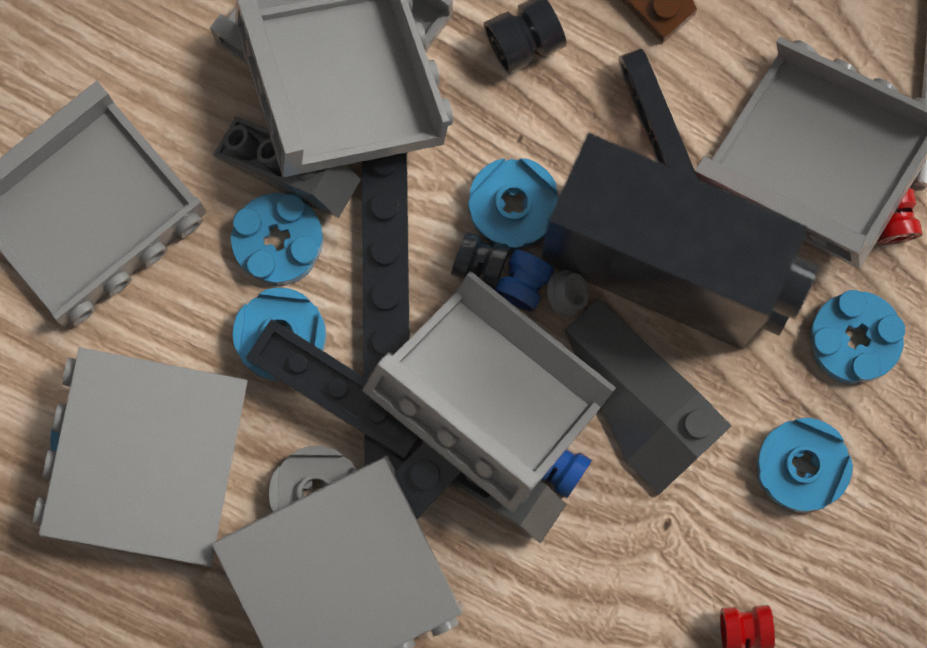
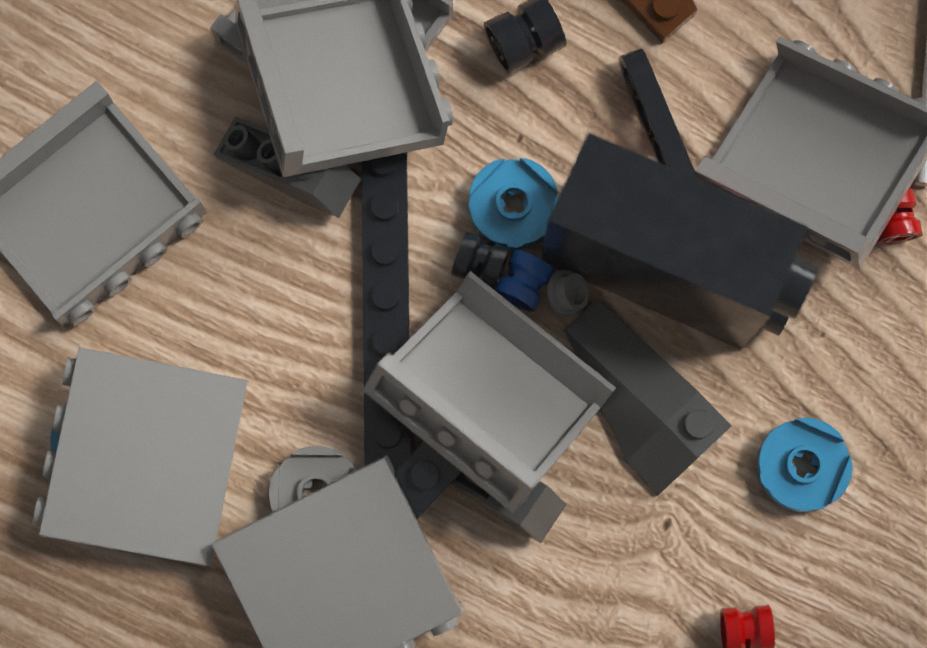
(254, 225): dark azure plate -> none
(283, 307): dark azure plate -> none
(329, 386): black plate -> none
(567, 472): blue wheel -> none
(882, 330): dark azure plate -> none

